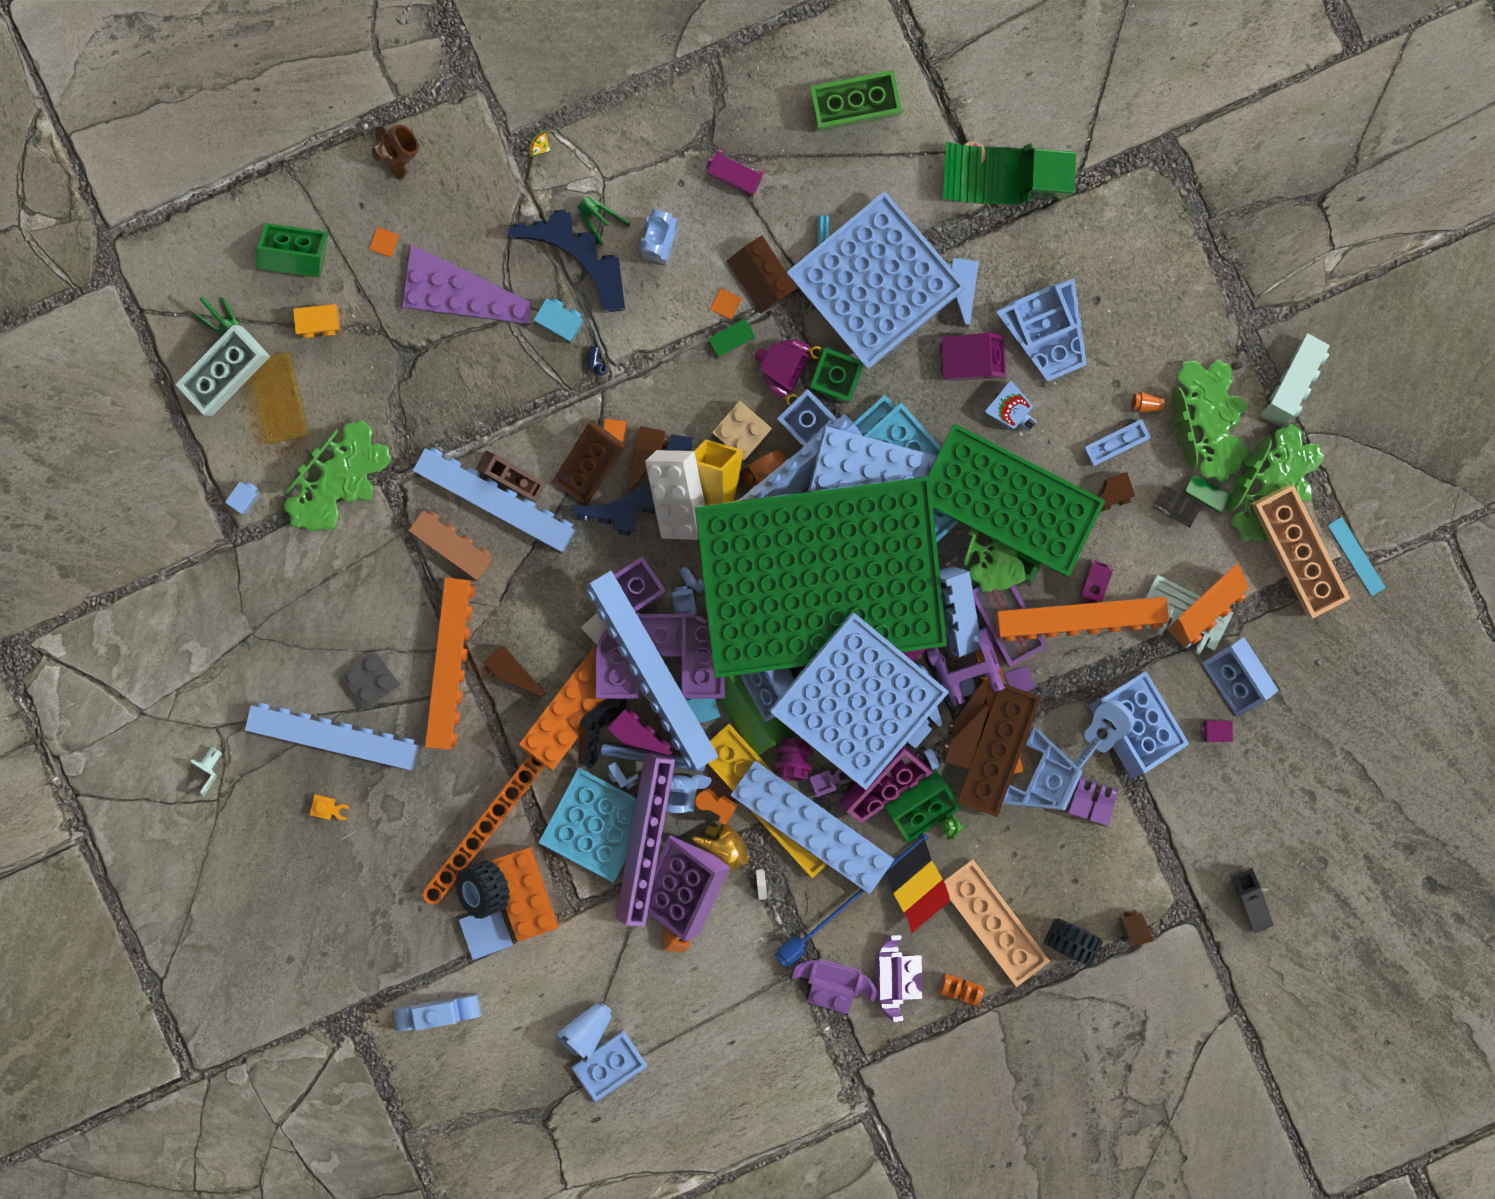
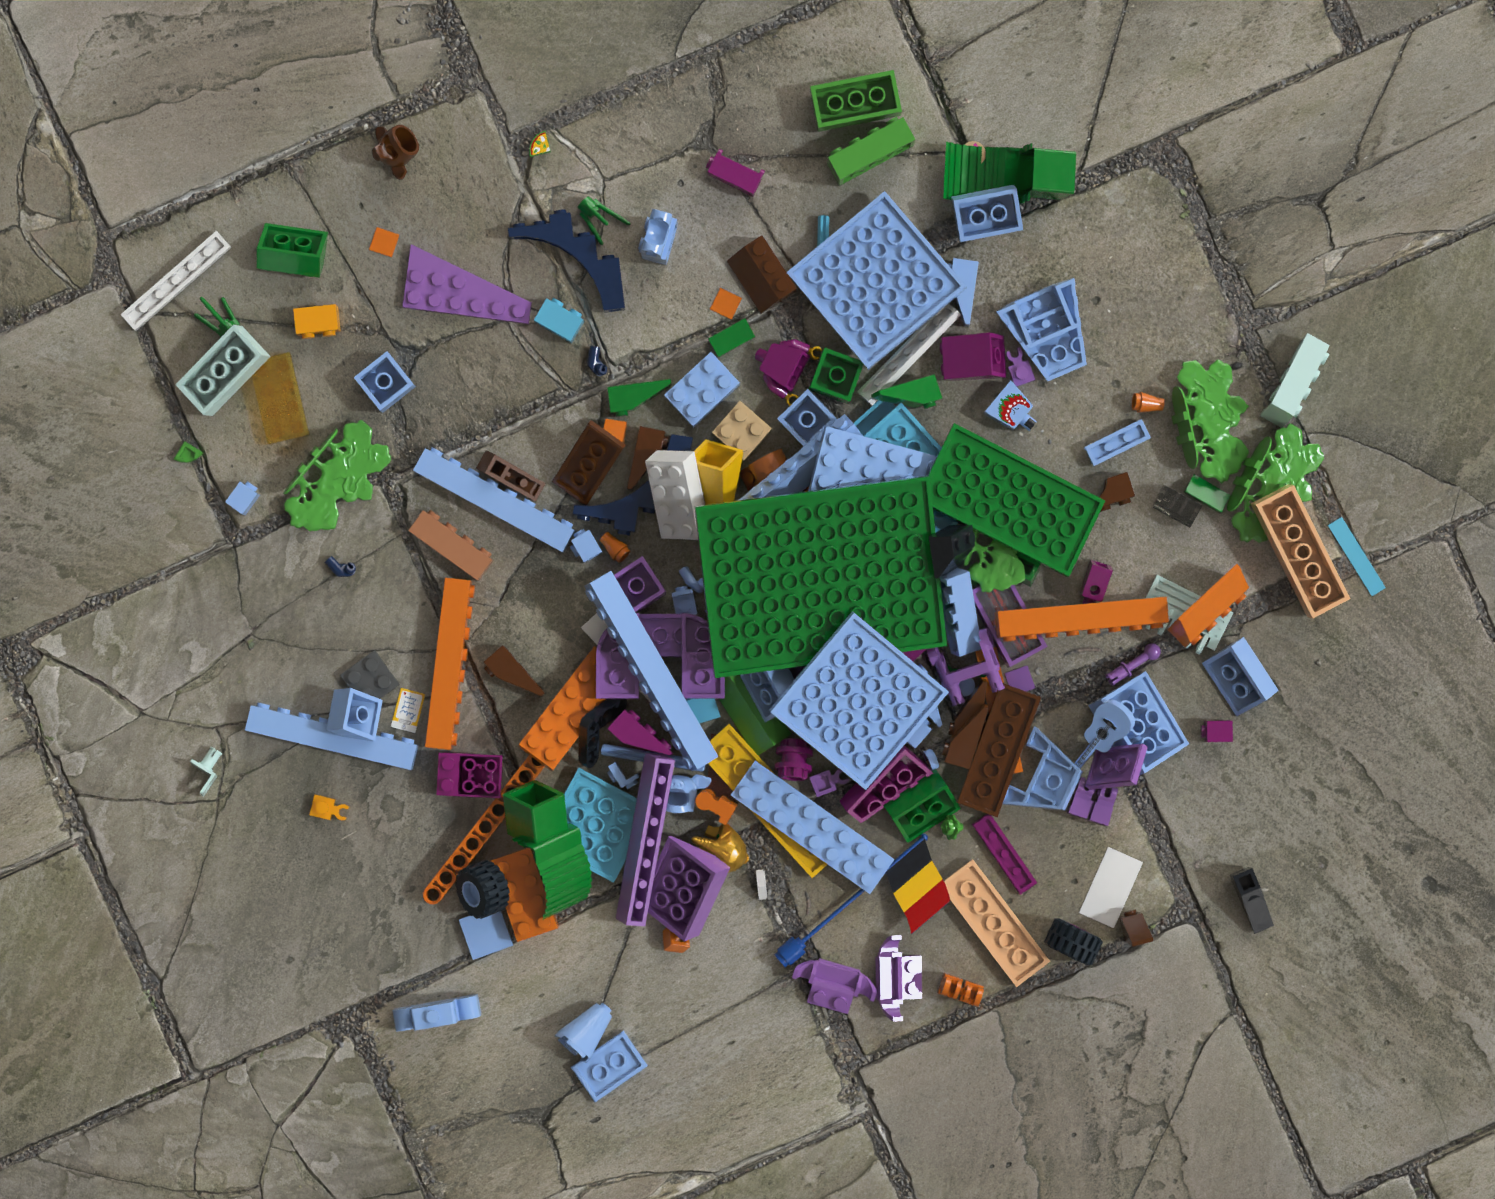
(176, 281): none -> white plate
(187, 453): none -> bright green tile
(340, 570): none -> dark blue arm
(354, 714): none -> light blue slope
(384, 382): none -> light blue brick
(408, 710): none -> white sticker
(469, 775): none -> magenta slope
(539, 821): none -> green piece
(585, 545): none -> light blue brick
(617, 549): none -> orange cone
(631, 396): none -> green slope
(702, 389): none -> light blue brick
(870, 151): none -> bright green brick
(909, 352): none -> white plate
(913, 394): none -> green slope
(950, 548): none -> black slope
(987, 213): none -> light blue brick
(1004, 853): none -> magenta tile
(1020, 371): none -> medium lavender plate
(1111, 887): none -> white sticker
(1116, 767): none -> medium lavender tile
(1150, 652): none -> medium lavender pin

